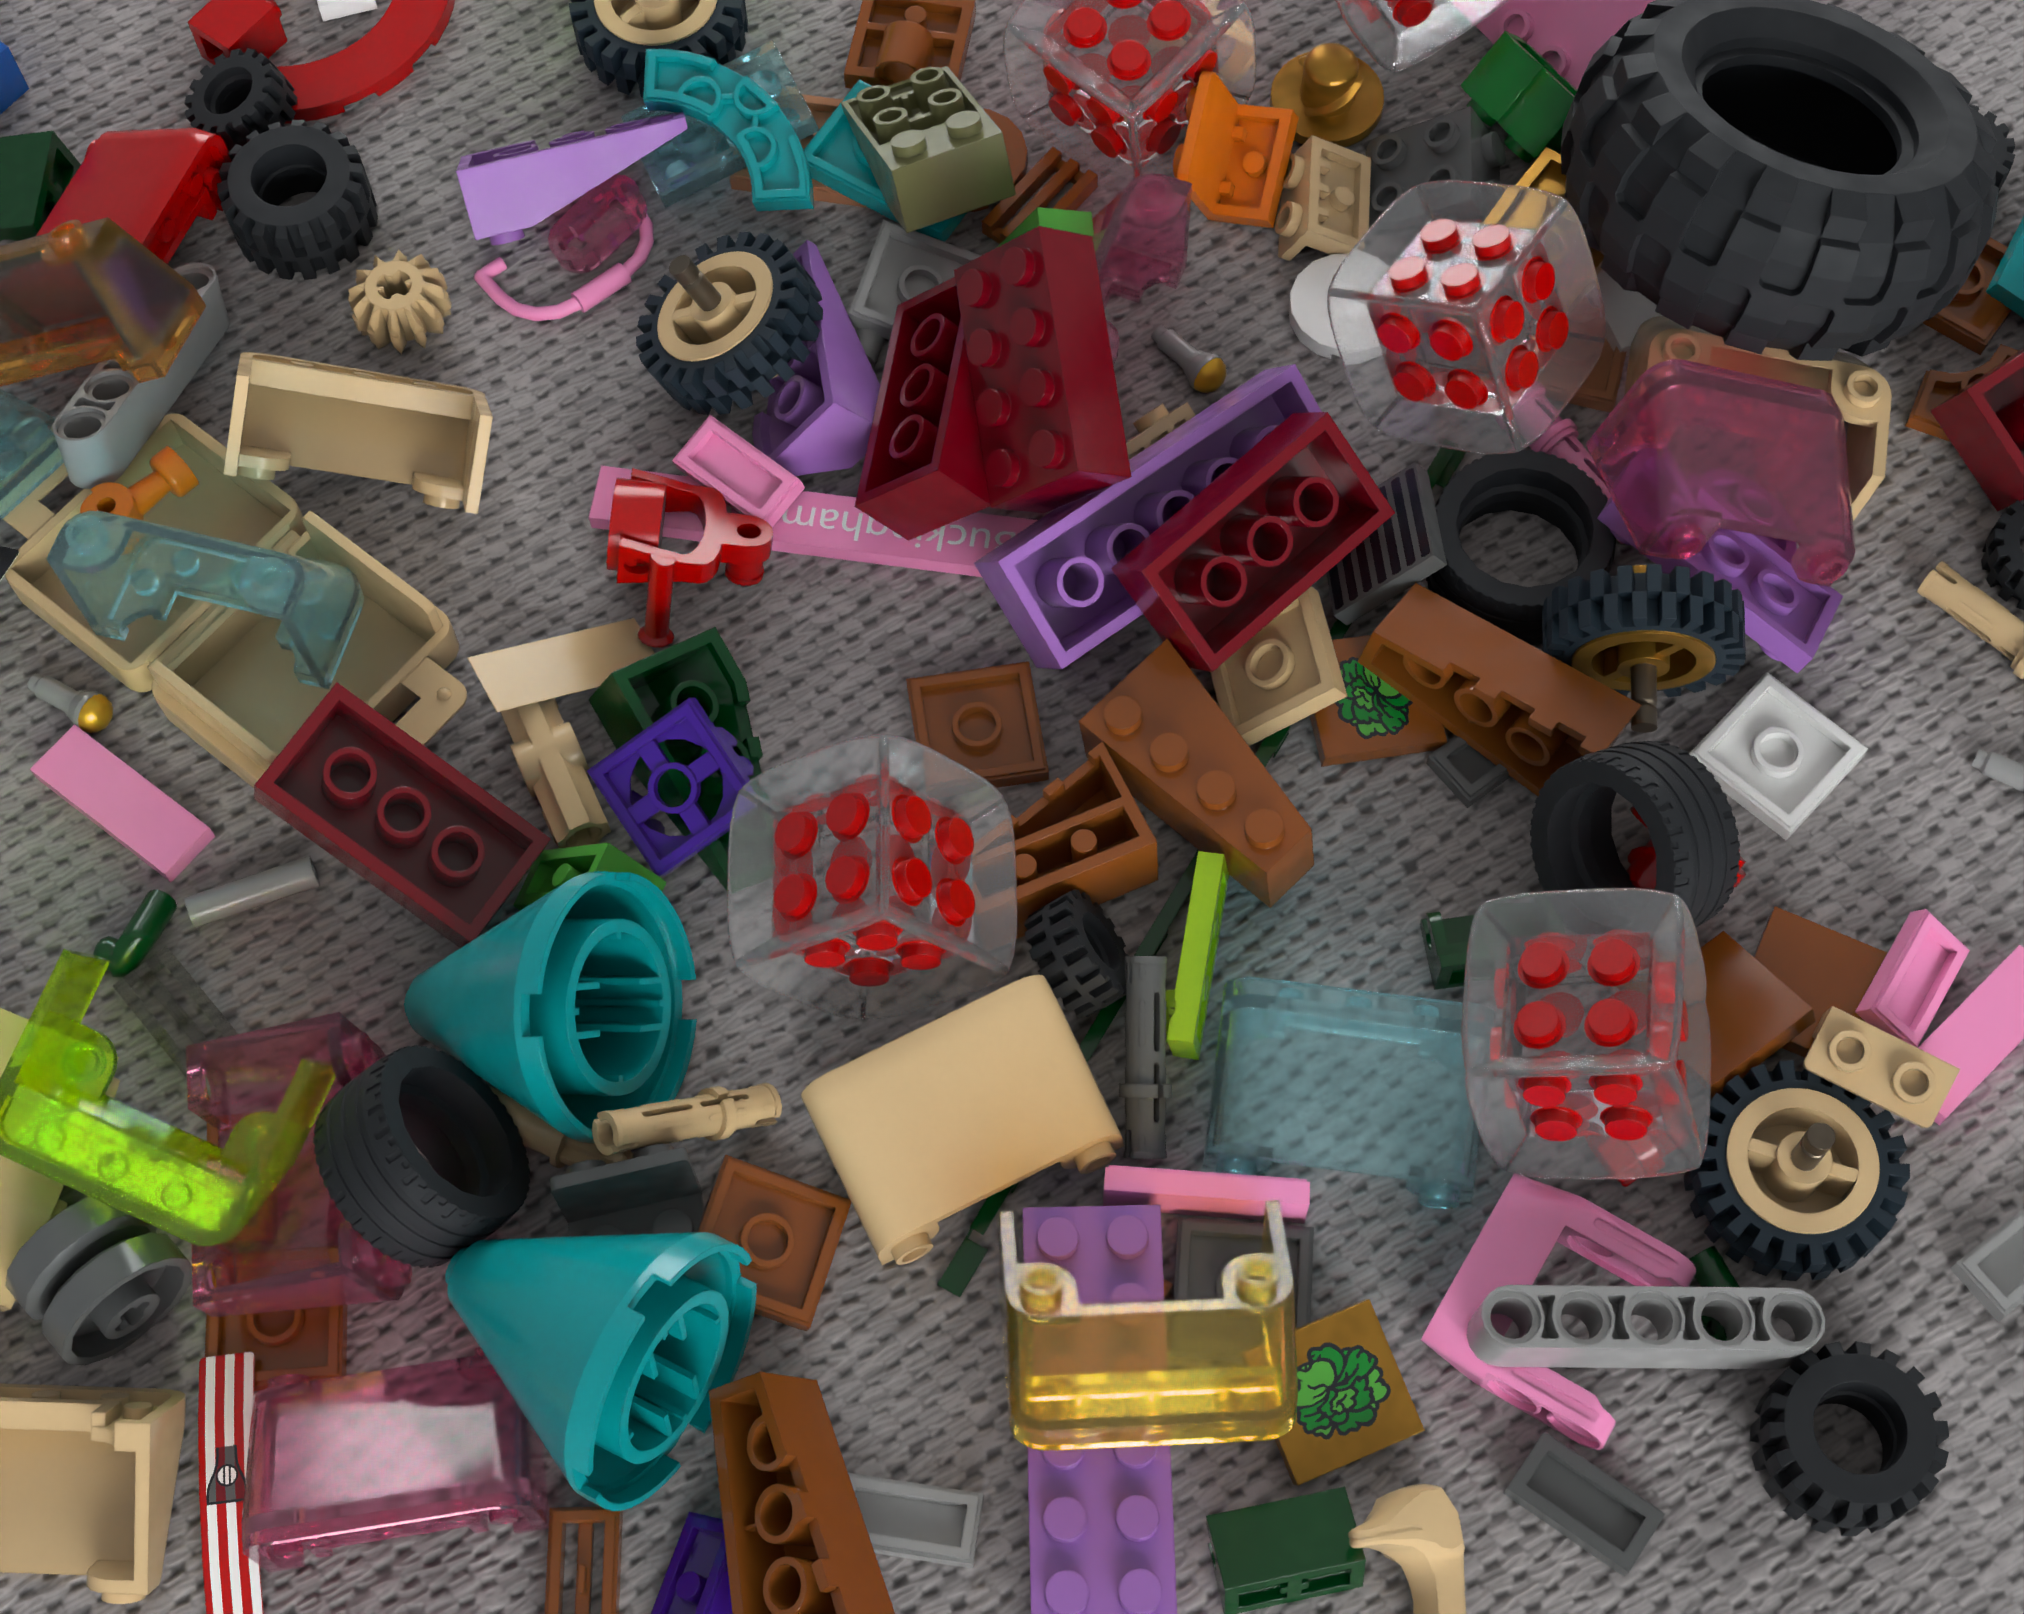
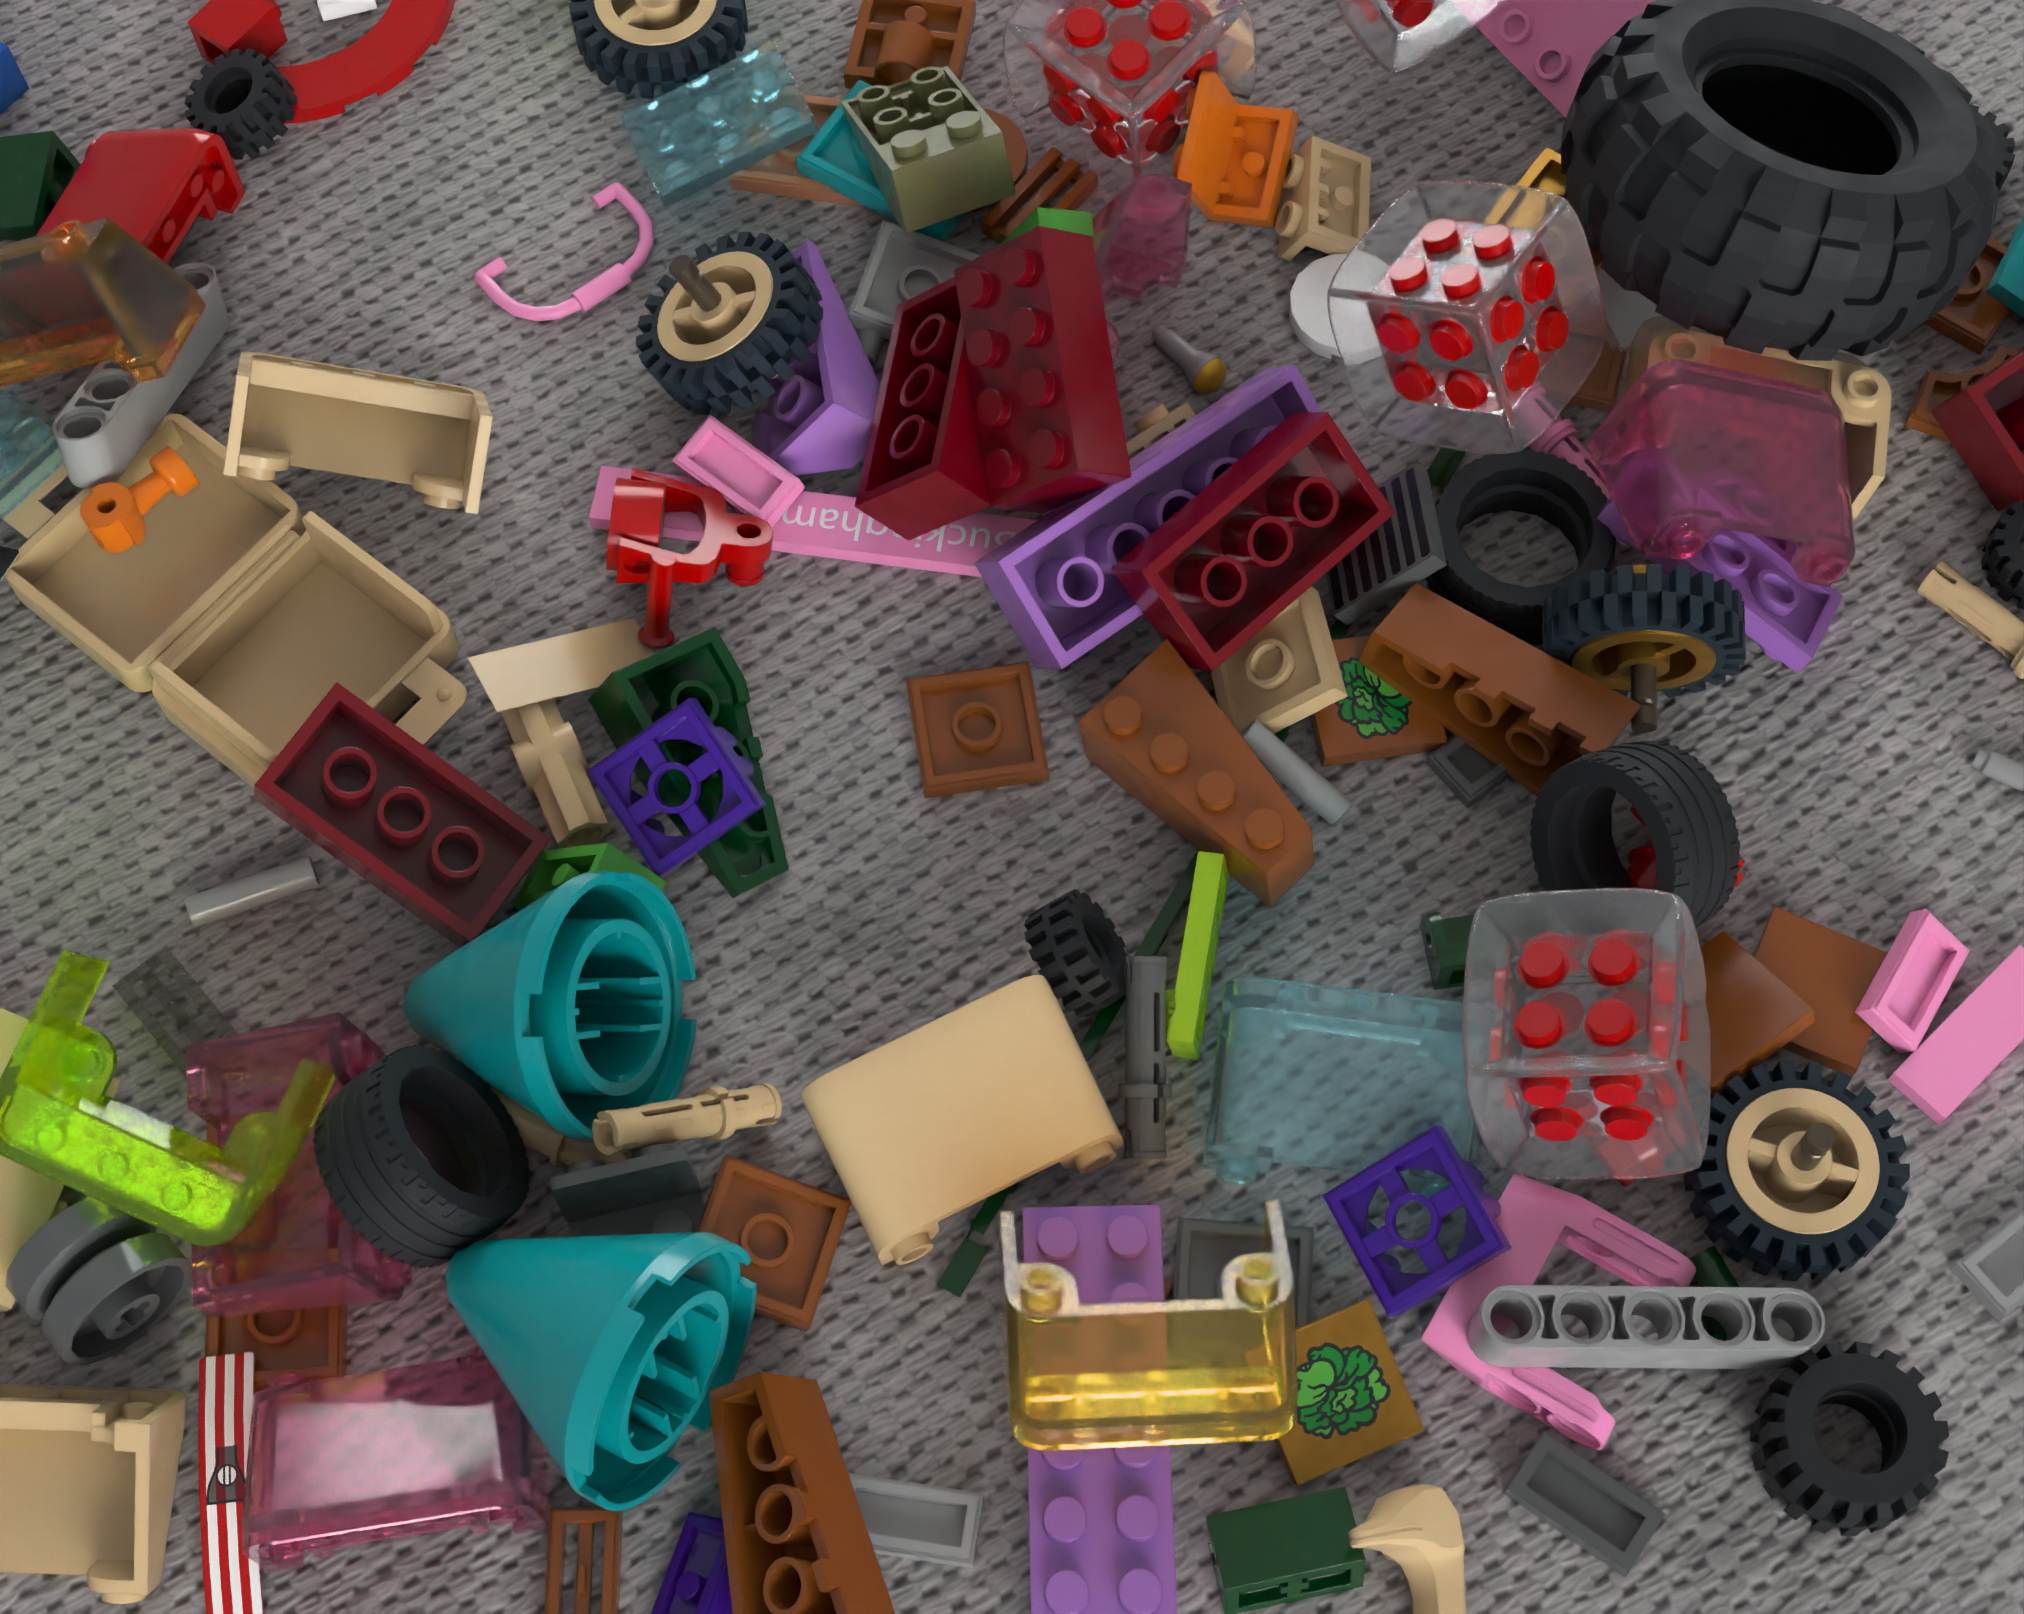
(86, 709): light grey piece -> none
(122, 803): bright pink tile -> none
(137, 567): clear light blue windscreen -> none
(139, 935): dark green arm -> none
(302, 235): black tyre -> none
(399, 301): tan gear -> none
(524, 185): medium lavender wedge -> none
(597, 224): clear pink beam -> none
(741, 113): teal tile -> none
(872, 879): clear piece -> none
(1082, 838): dark orange wedge -> none
(1206, 1192): bright pink tile -> none
(1295, 773): none -> light grey piece
(1331, 95): pearl gold plate -> none
(1434, 150): dark grey bracket -> none
(1482, 1237): none -> dark purple piece
(1522, 95): green brick -> none
(1778, 755): white tile -> none
(1879, 1067): tan bracket -> none

